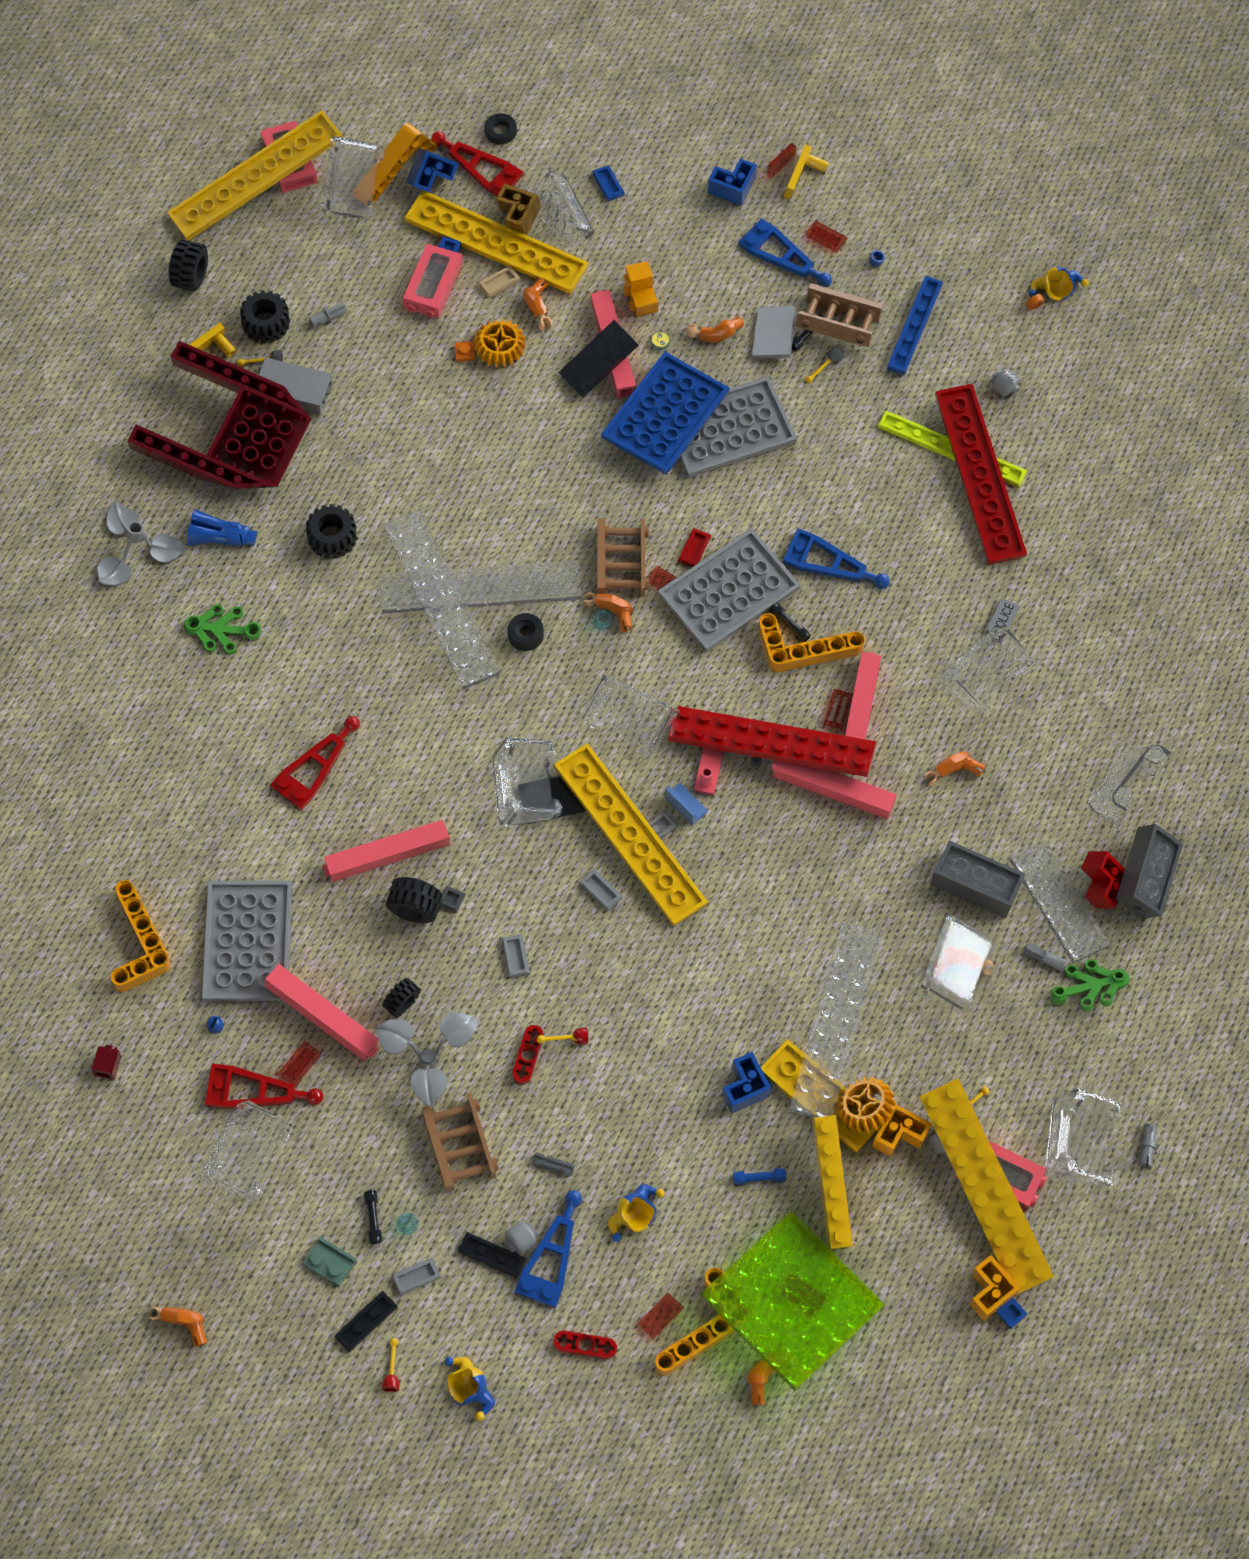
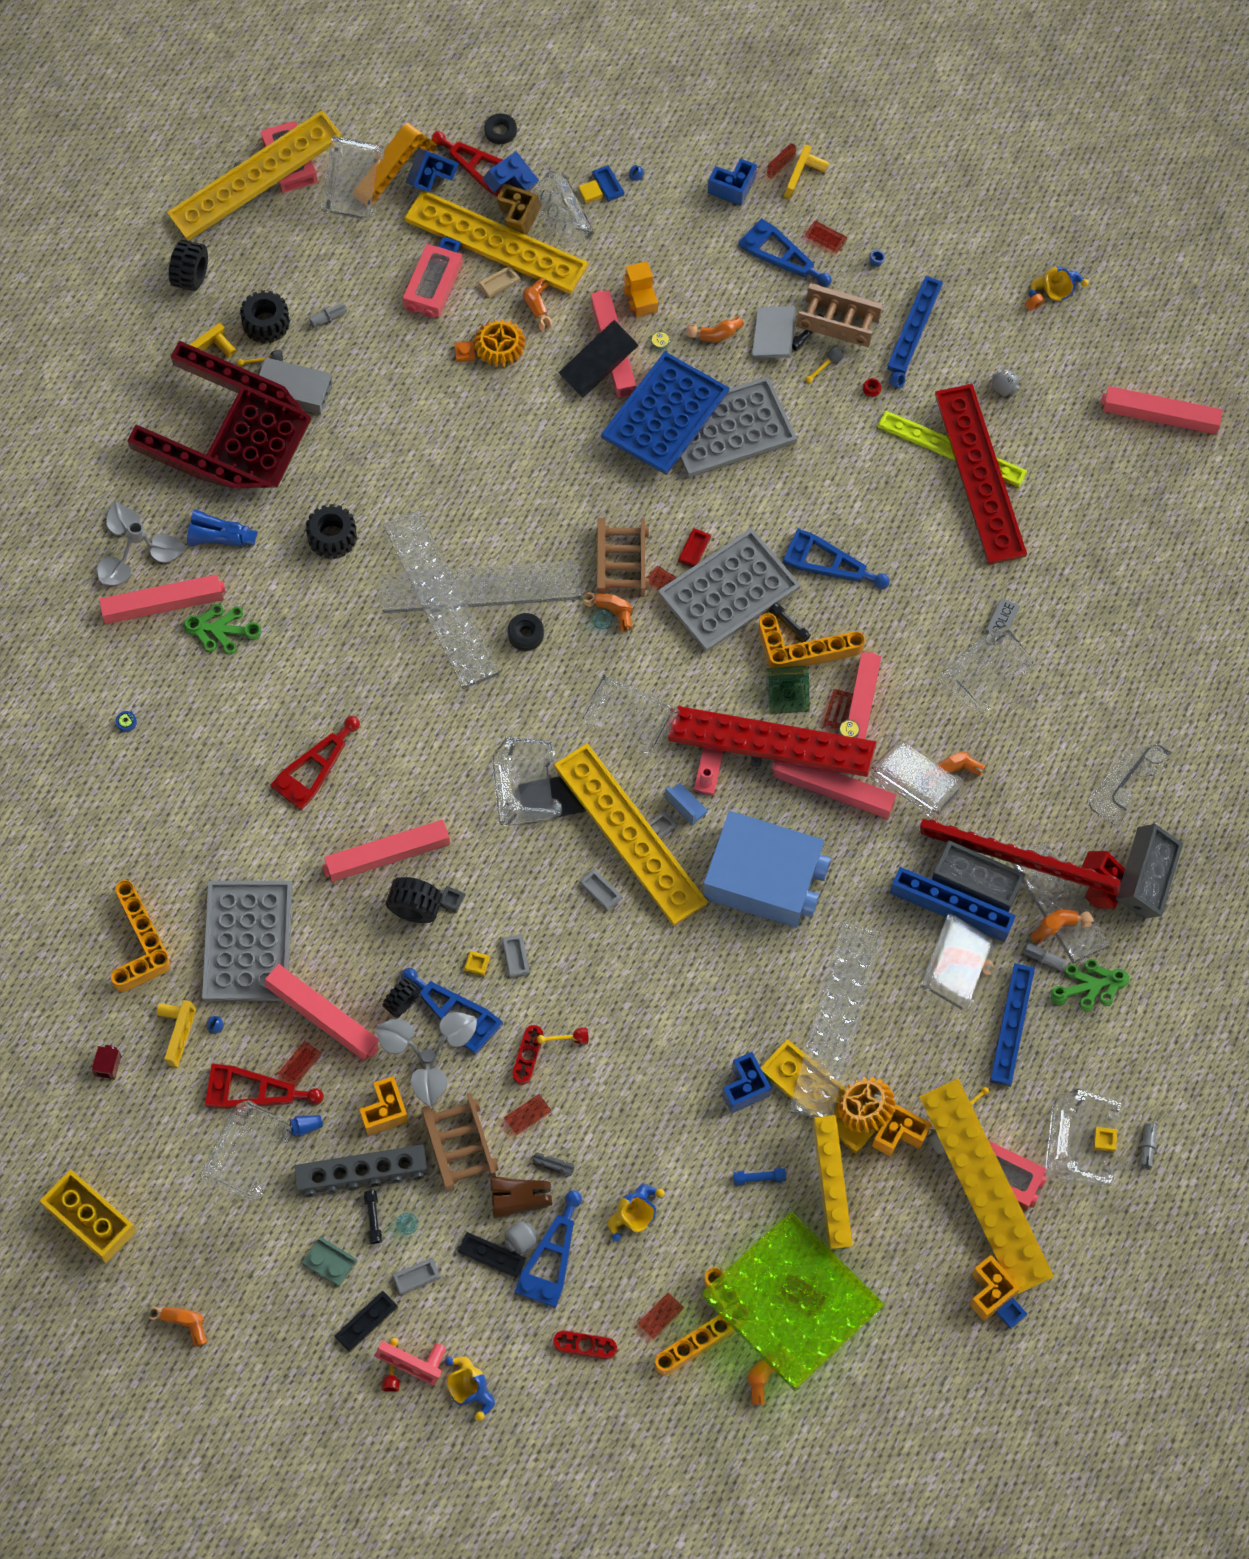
(88, 1216): none -> yellow brick
(126, 721): none -> tile
(162, 599): none -> coral brick
(184, 1016): none -> yellow piece
(305, 1124): none -> blue cone
(351, 1164): none -> dark grey brick
(388, 1112): none -> light orange brick
(426, 1371): none -> coral piece
(477, 963): none -> yellow tile
(487, 1023): none -> blue plate
(512, 172): none -> blue brick
(518, 1195): none -> reddish brown piece
(527, 1114): none -> clear red tile
(590, 191): none -> yellow tile
(639, 175): none -> blue hinge
(765, 870): none -> medium blue brick
(788, 689): none -> clear green slope
(849, 728): none -> light yellow tile
(871, 382): none -> red plate
(897, 377): none -> blue hinge
(916, 780): none -> clear windscreen
(947, 901): none -> blue brick
(1012, 1025): none -> blue plate
(1025, 858): none -> red plate
(1054, 922): none -> orange arm
(1105, 1139): none -> yellow tile
(1162, 410): none -> coral brick

